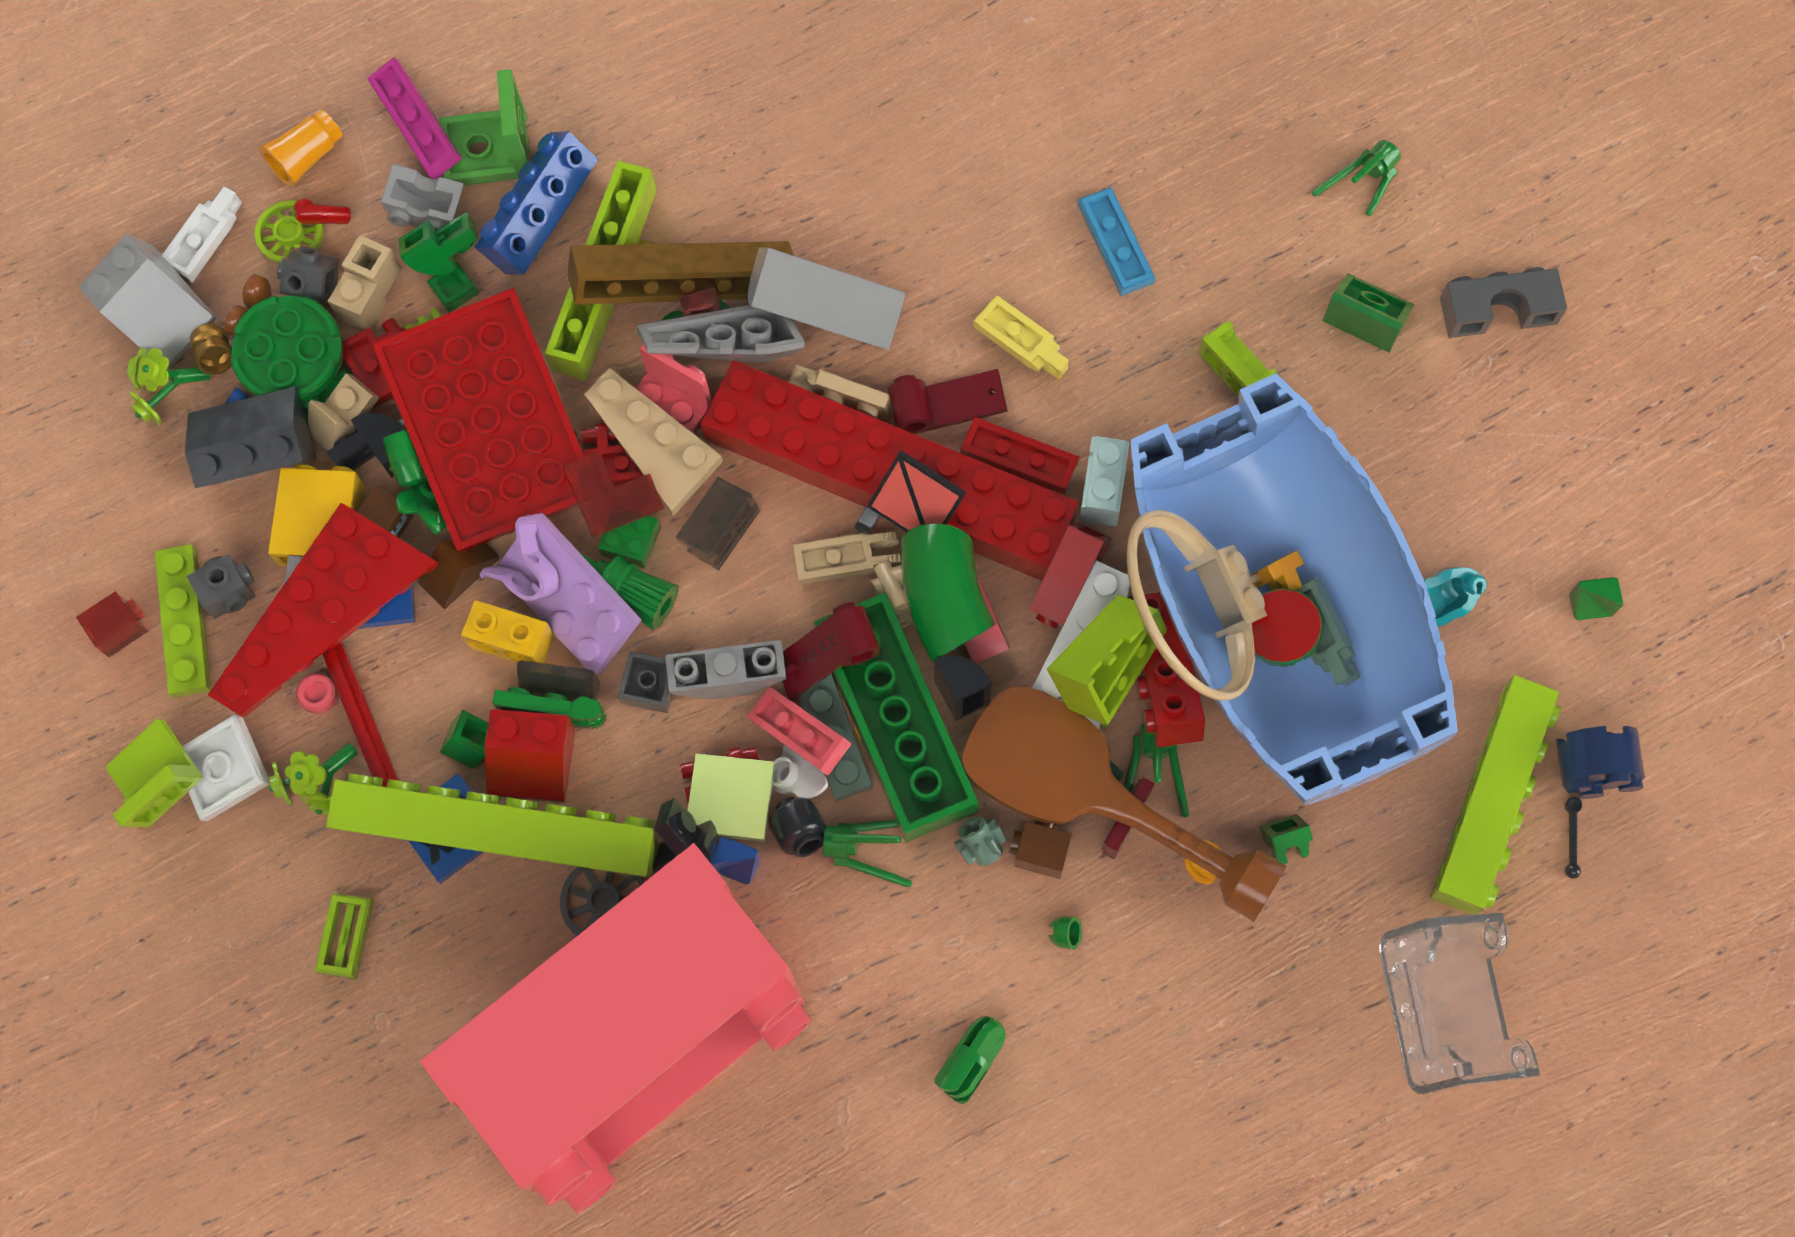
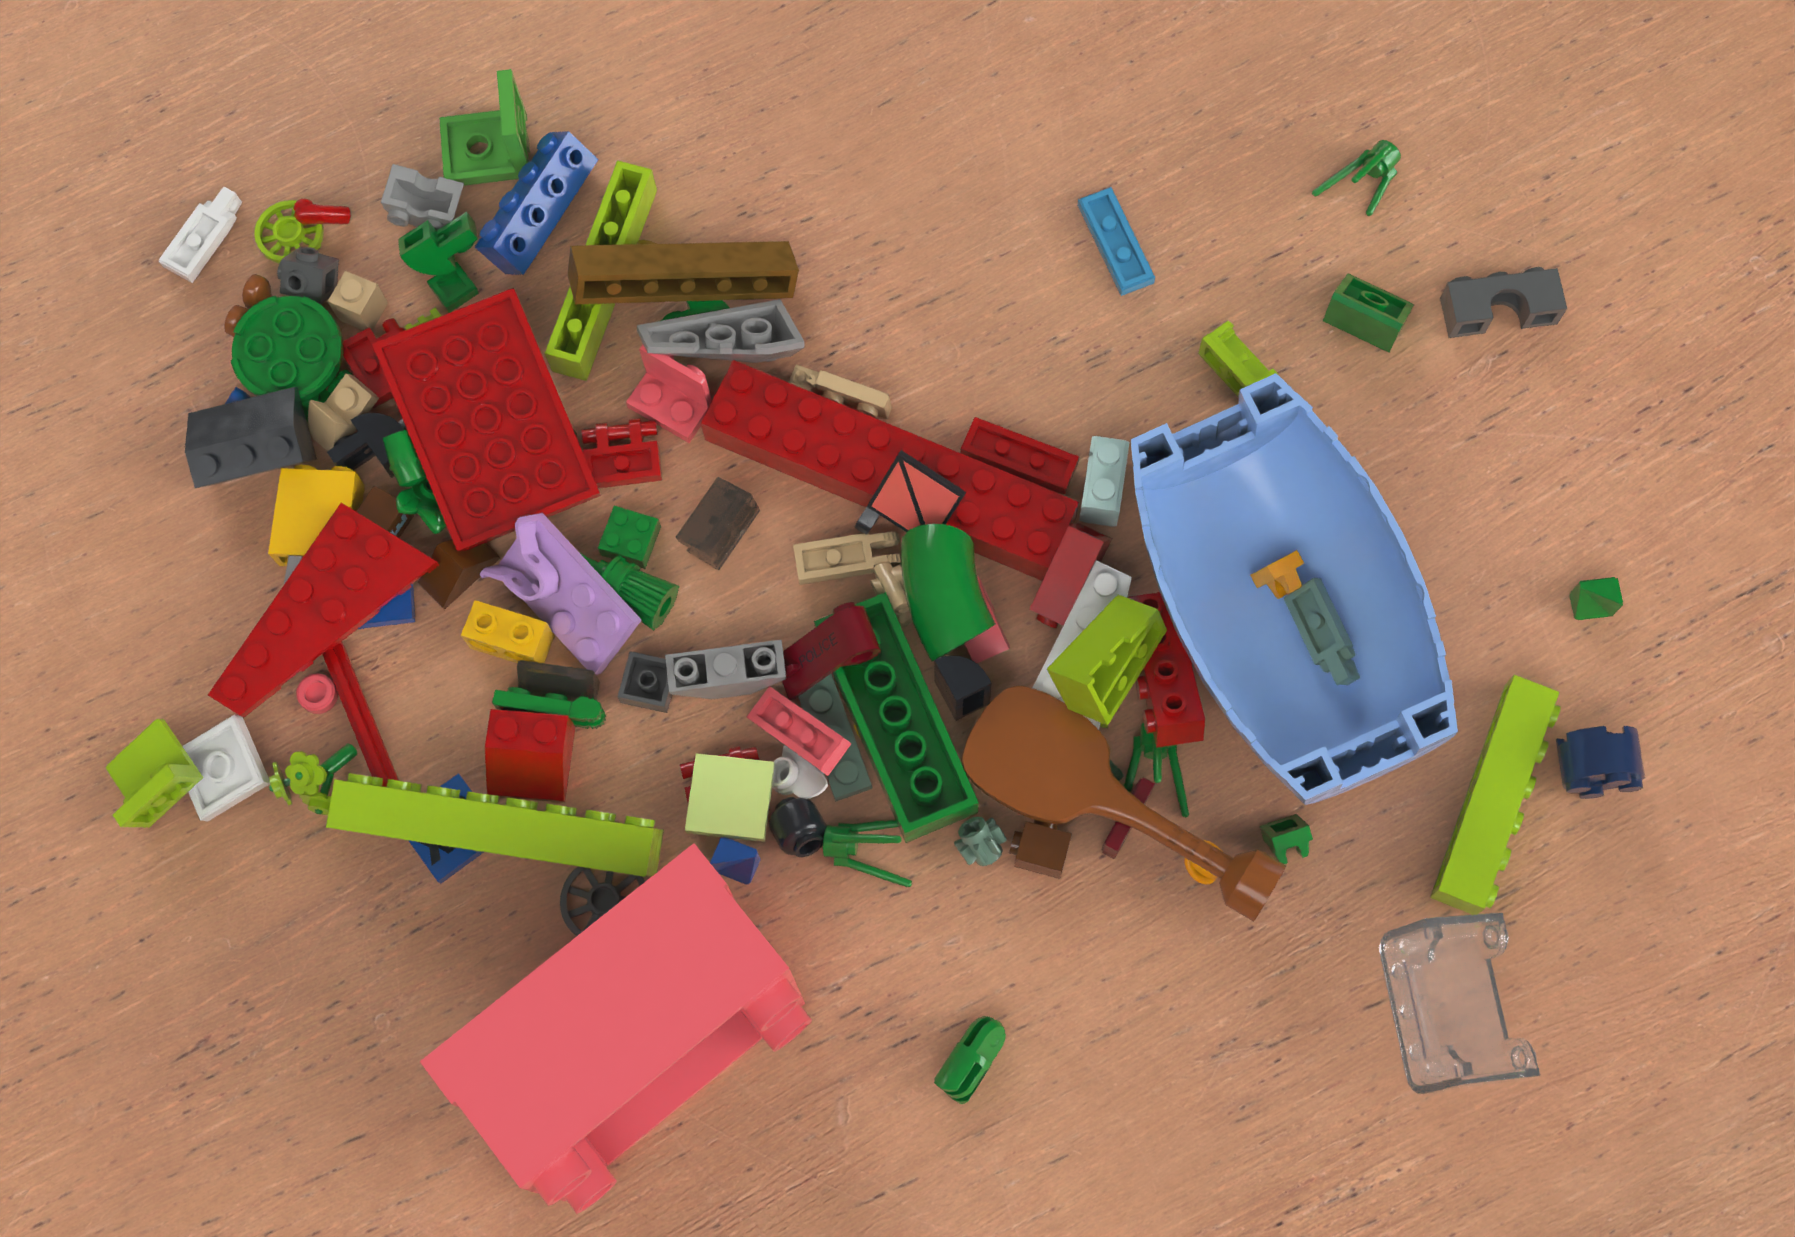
(113, 623): clear red brick -> none
(146, 298): light grey slope -> none
(152, 371): lime plant -> none
(182, 622): lime plate -> none
(211, 349): pearl gold wheel -> none
(222, 585): dark grey brick -> none
(301, 147): light orange plant -> none
(359, 938): lime tile -> none
(372, 263): tan brick -> none
(414, 118): dark pink tile -> none
(466, 739): green slope -> none
(602, 503): clear red plate -> none
(653, 439): tan wing -> none
(681, 831): black brick -> none
(700, 302): clear red tile -> none
(824, 297): light grey brick -> none
(947, 403): dark red door -> none
(1021, 337): light yellow hinge -> none
(1066, 932): green hinge -> none
(1228, 588): tan brick -> none
(1290, 629): red tile -> none
(1454, 592): teal arm -> none
(1573, 806): black hinge -> none

